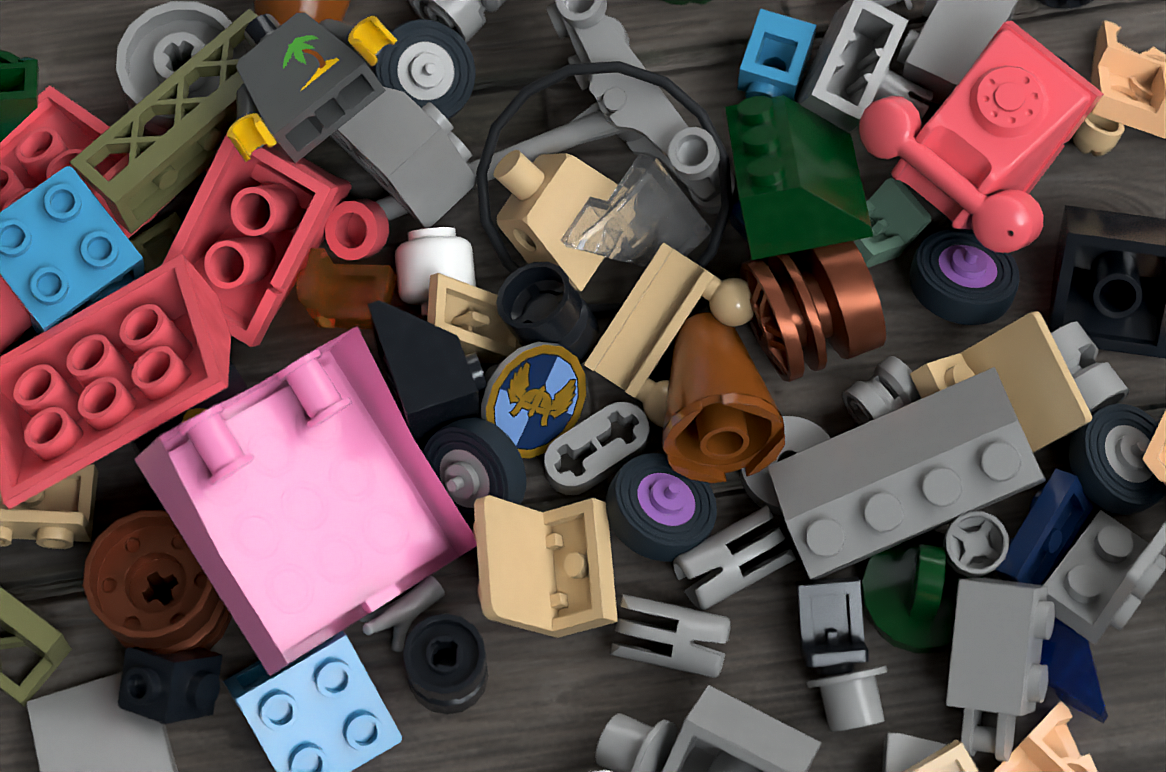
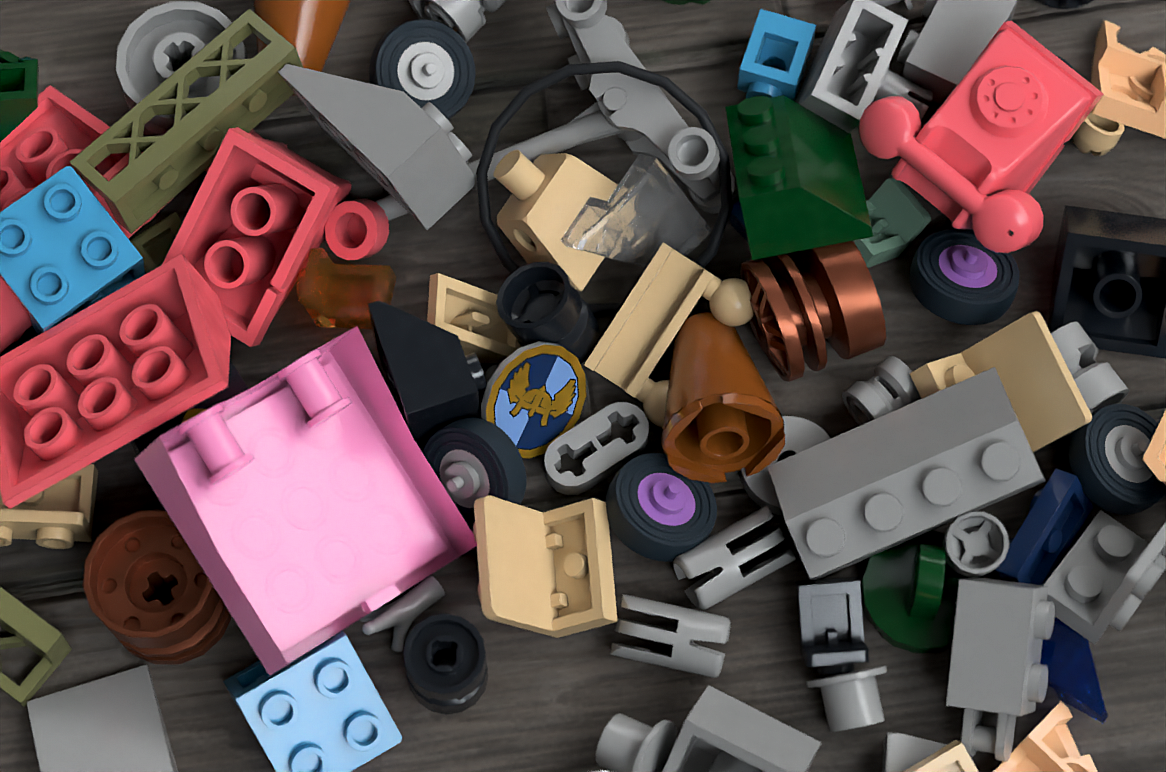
(170, 685): black bracket -> none
(304, 81): dark grey torso -> none
(430, 253): white head -> none

